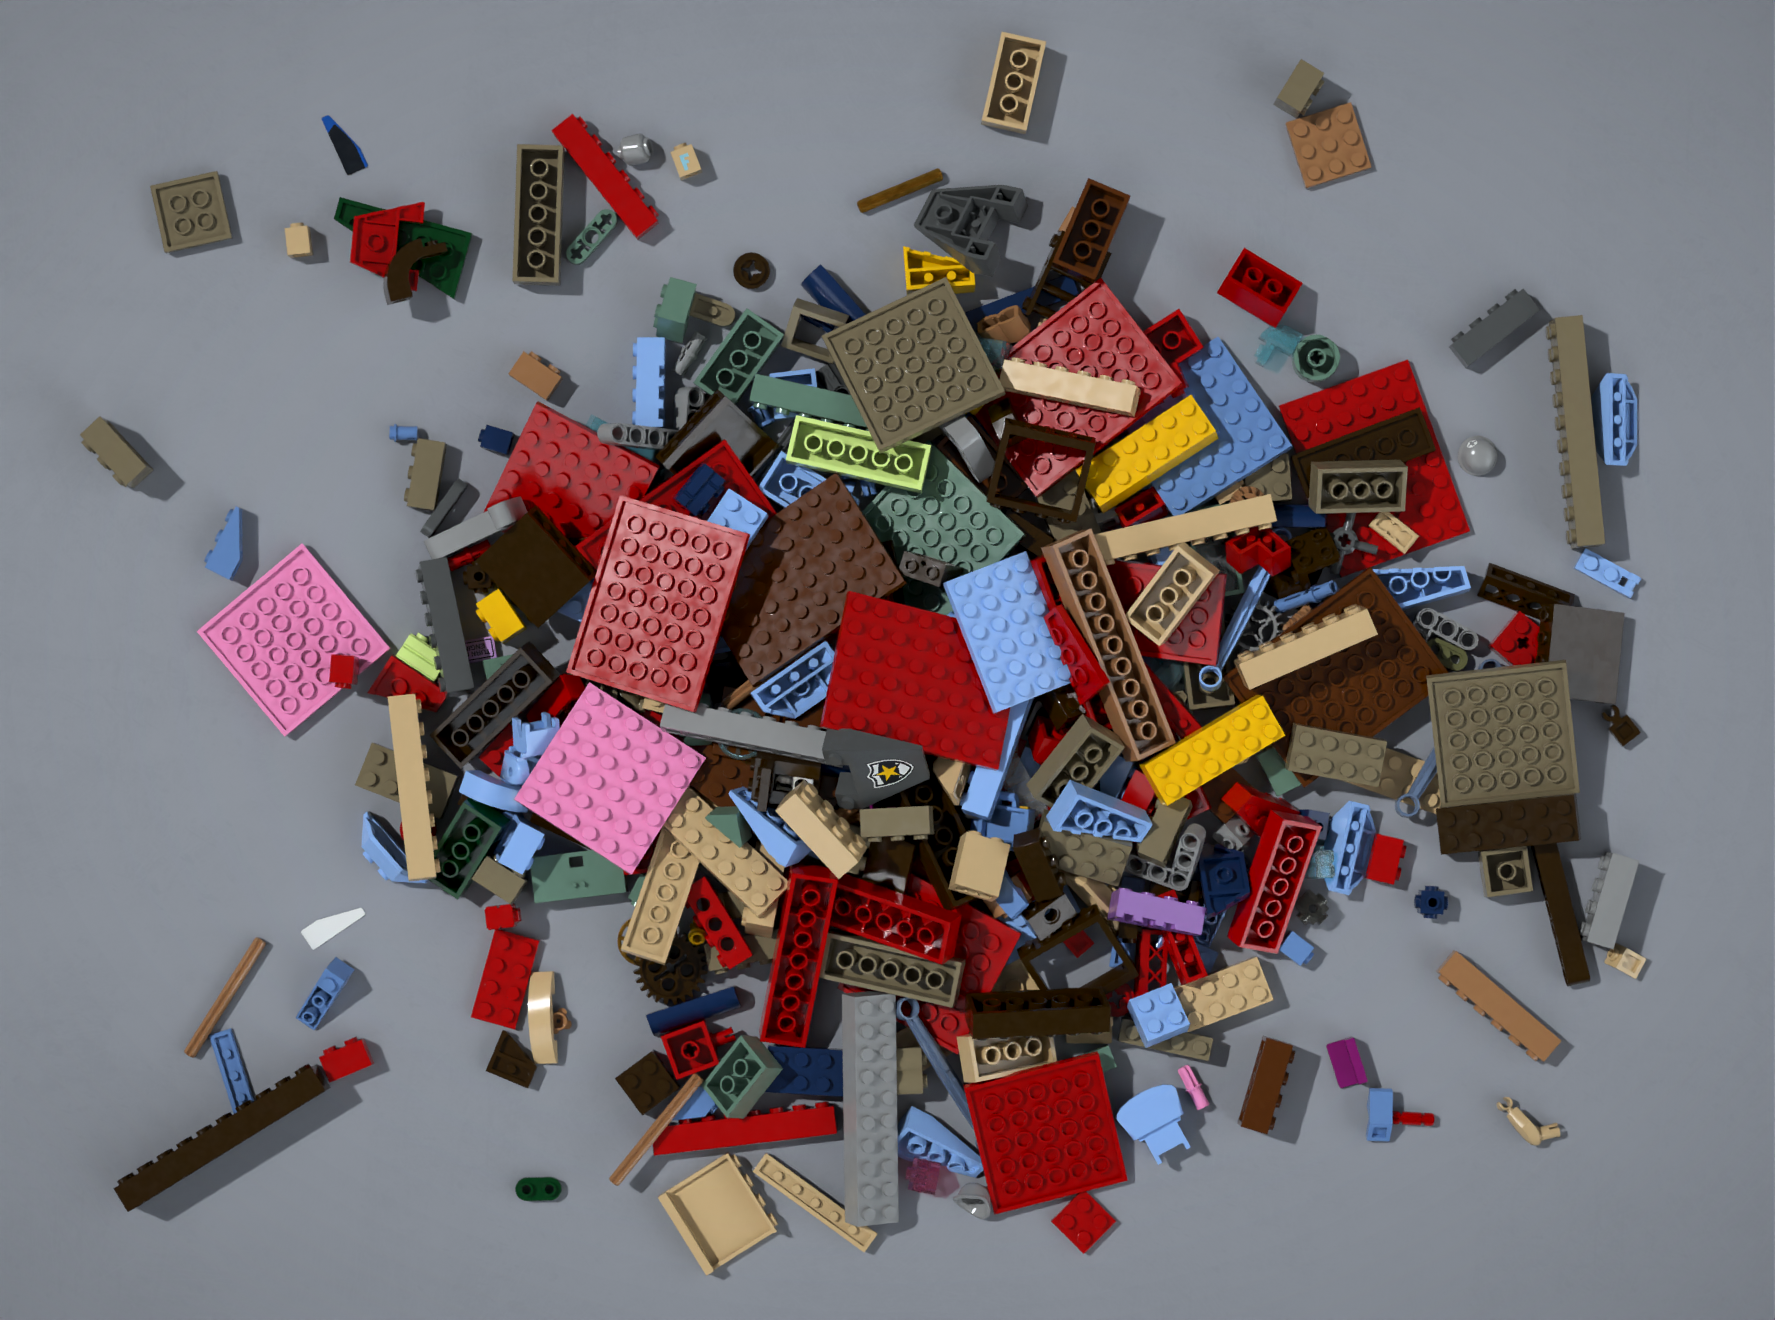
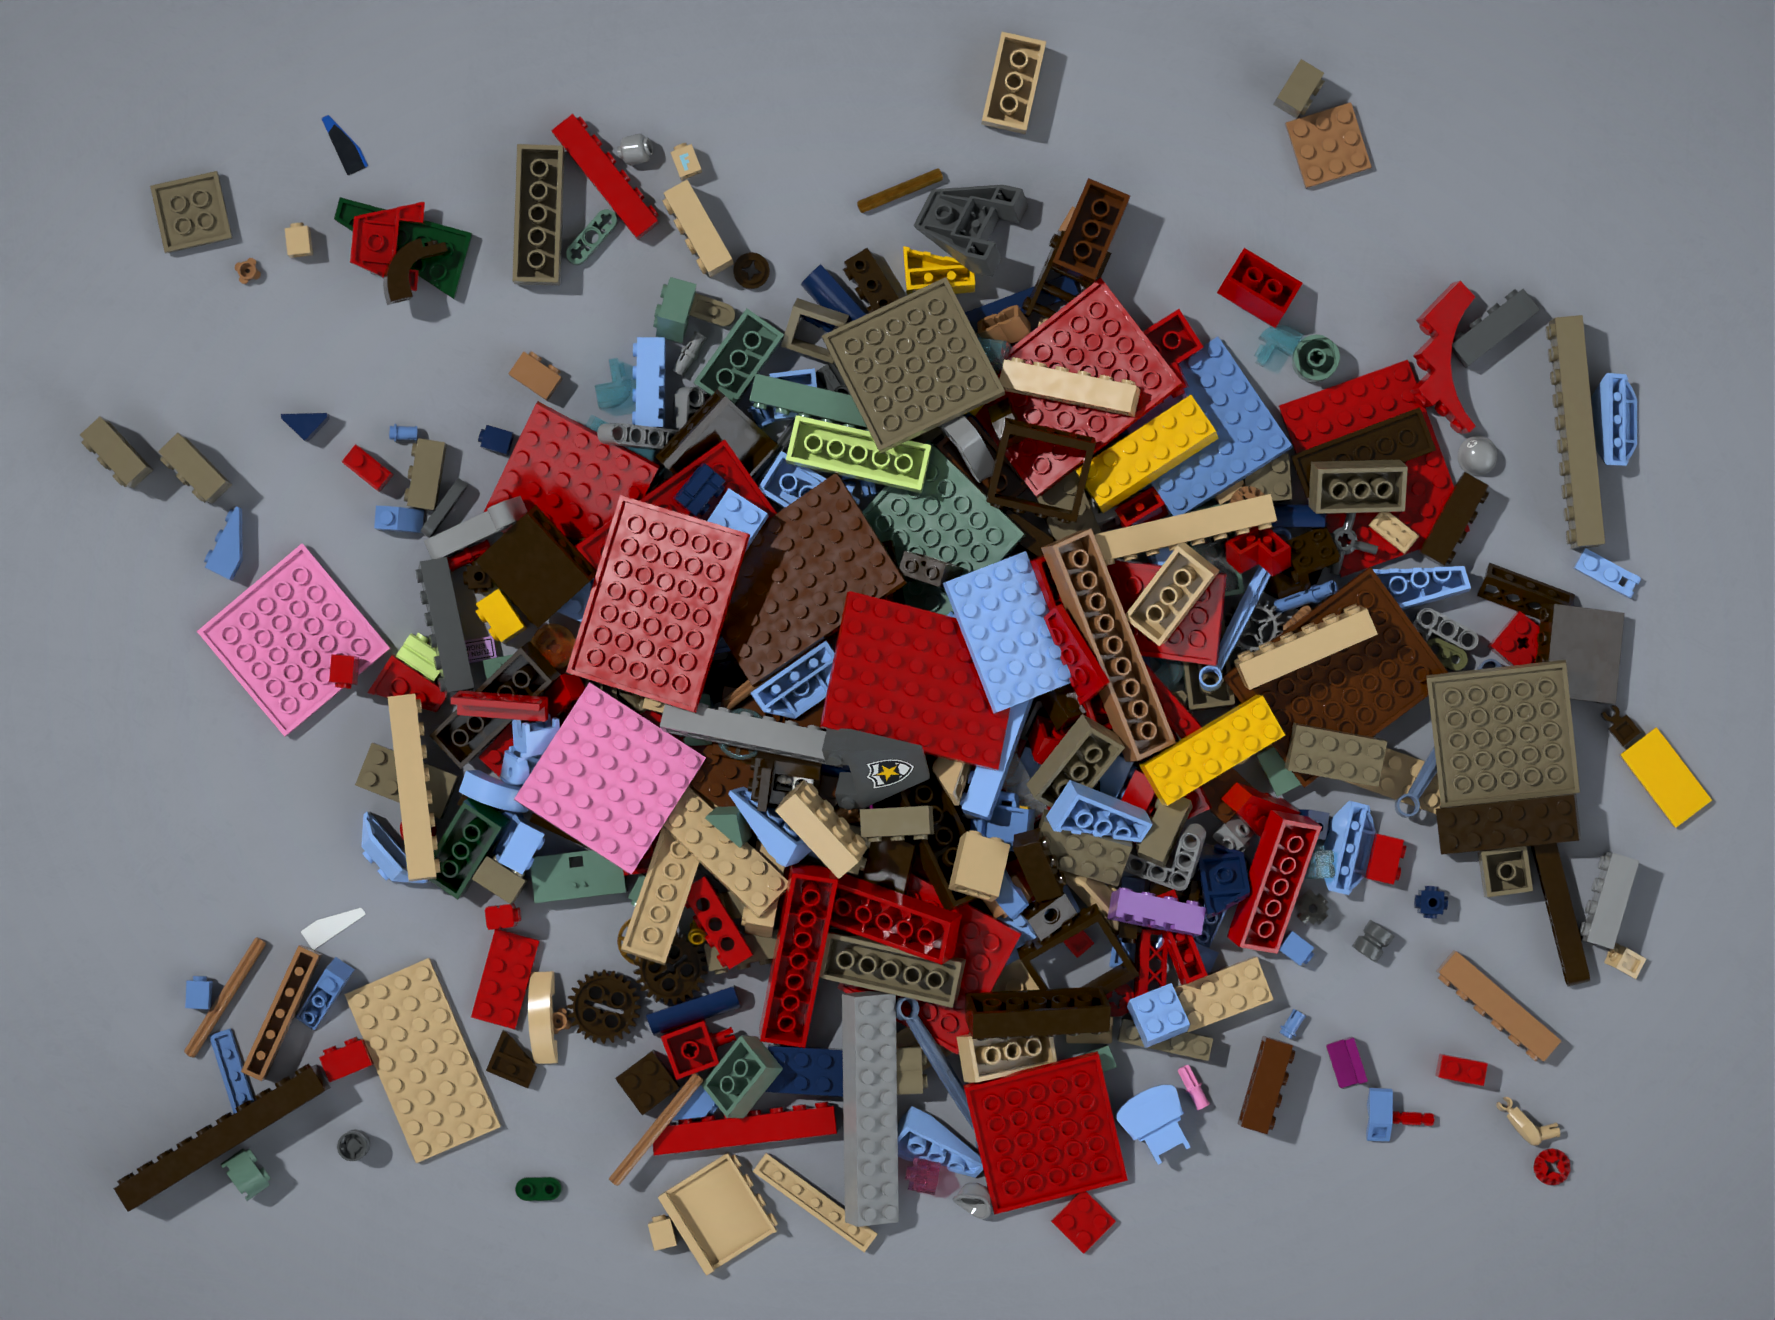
(194, 469): none -> dark tan brick
(199, 993): none -> medium blue brick
(241, 268): none -> medium nougat plate
(246, 1174): none -> sand green brick
(281, 1013): none -> medium nougat brick
(306, 424): none -> dark blue slope
(353, 1145): none -> dark grey wheel
(367, 468): none -> red brick
(398, 519): none -> medium blue slope
(422, 1060): none -> tan plate
(501, 705): none -> red fence
(562, 636): none -> clear orange brick
(609, 986): none -> dark brown gear
(615, 392): none -> clear light blue brick
(662, 1232): none -> tan brick
(697, 226): none -> tan brick
(870, 280): none -> dark brown brick
(1292, 1024): none -> medium blue pin
(1373, 941): none -> dark grey wheel
(1435, 356): none -> red arch
(1453, 519): none -> dark brown brick
(1461, 1069): none -> red brick
(1541, 1168): none -> red gear
(1665, 777): none -> yellow tile

